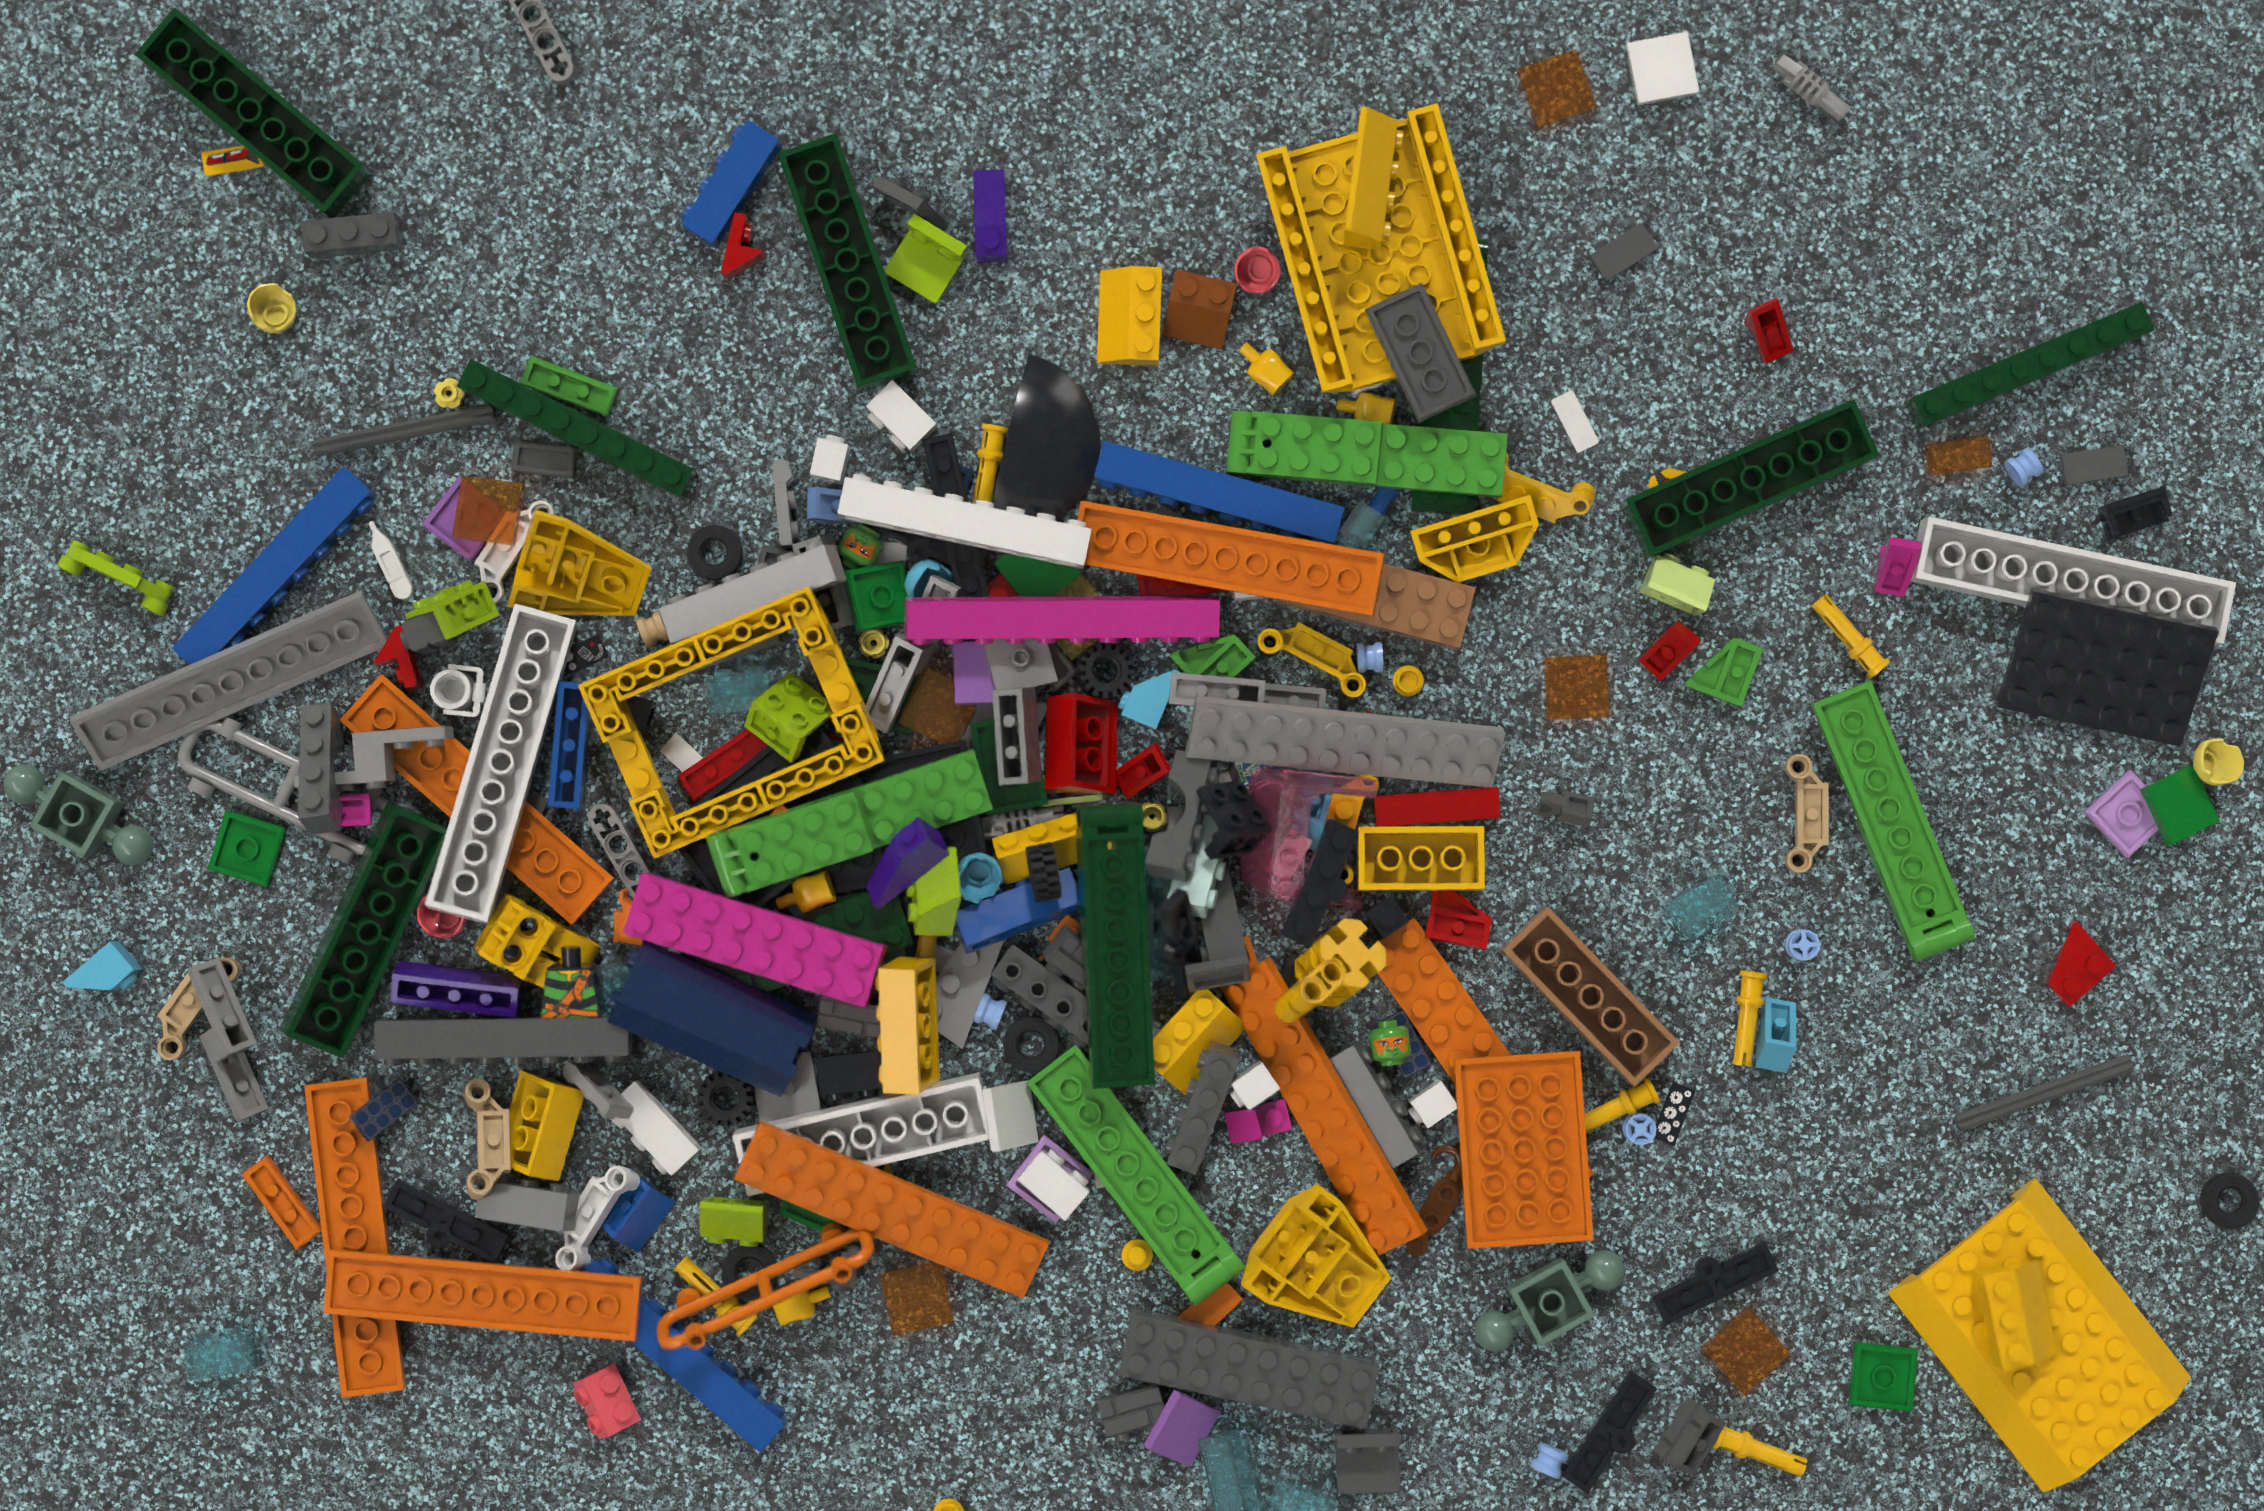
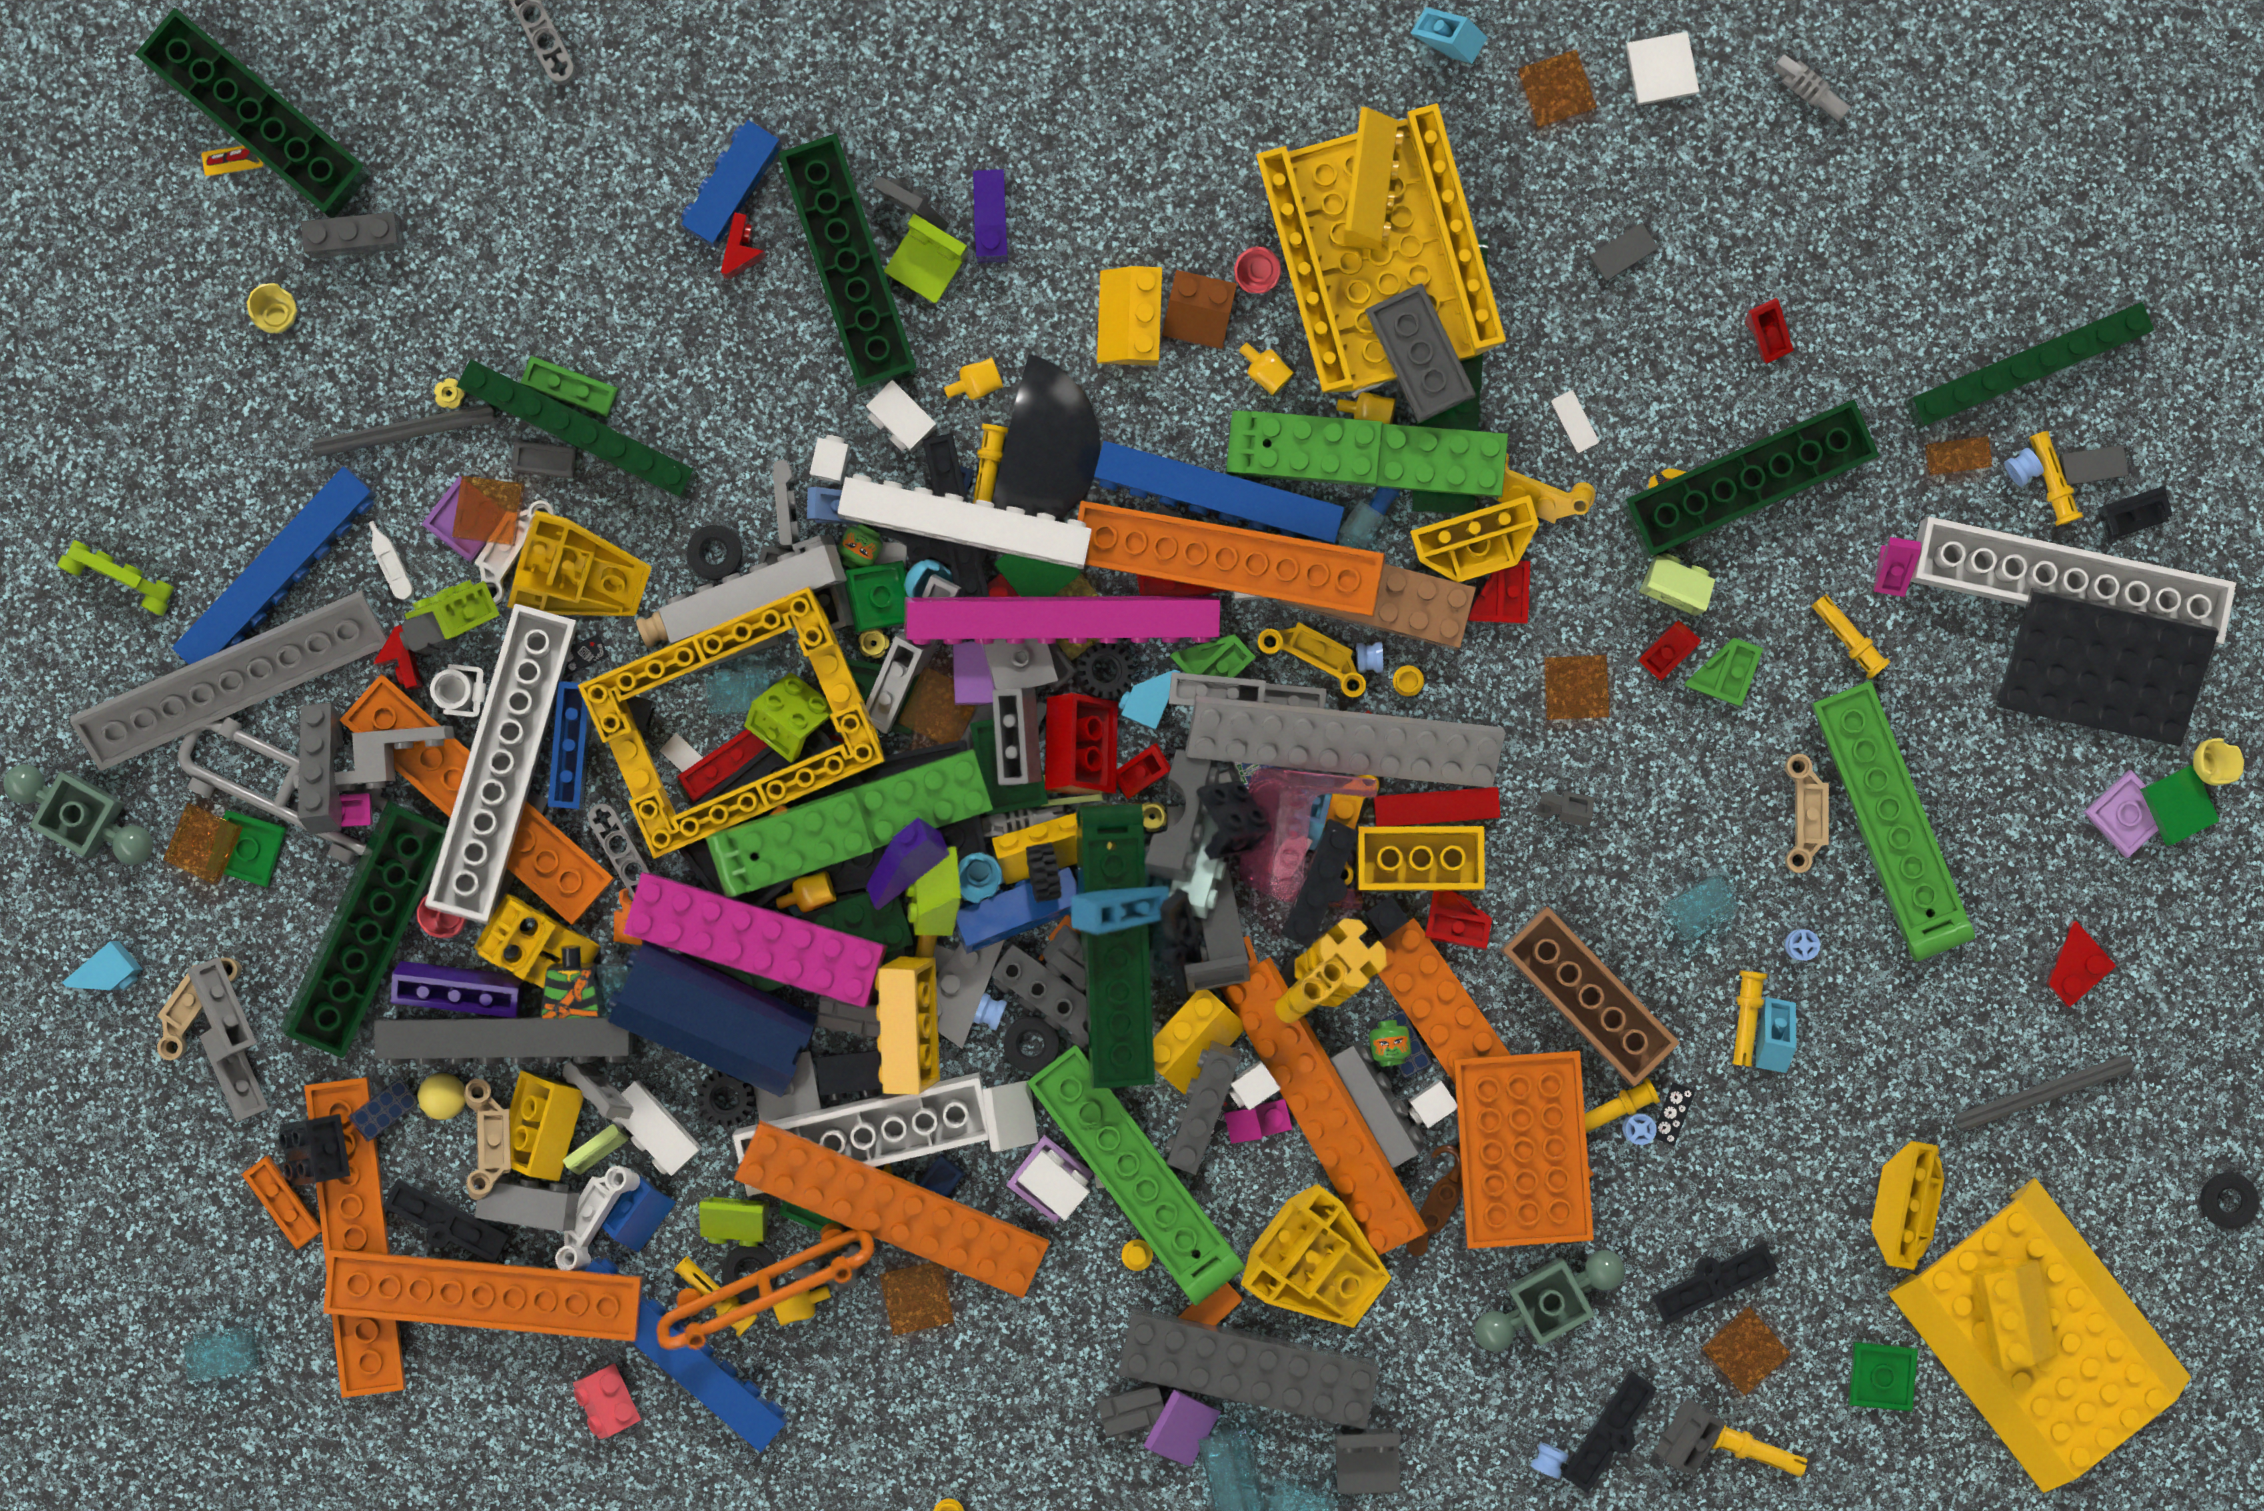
(202, 843): none -> clear orange tile
(314, 1150): none -> black bracket
(441, 1096): none -> light yellow hair
(595, 1149): none -> yellowish green tile
(941, 1176): none -> dark blue tile
(976, 380): none -> yellow piece
(1116, 909): none -> dark azure slope
(1450, 34): none -> medium azure slope
(1504, 597): none -> red wing
(1908, 1204): none -> yellow wedge
(2059, 492): none -> yellow pin

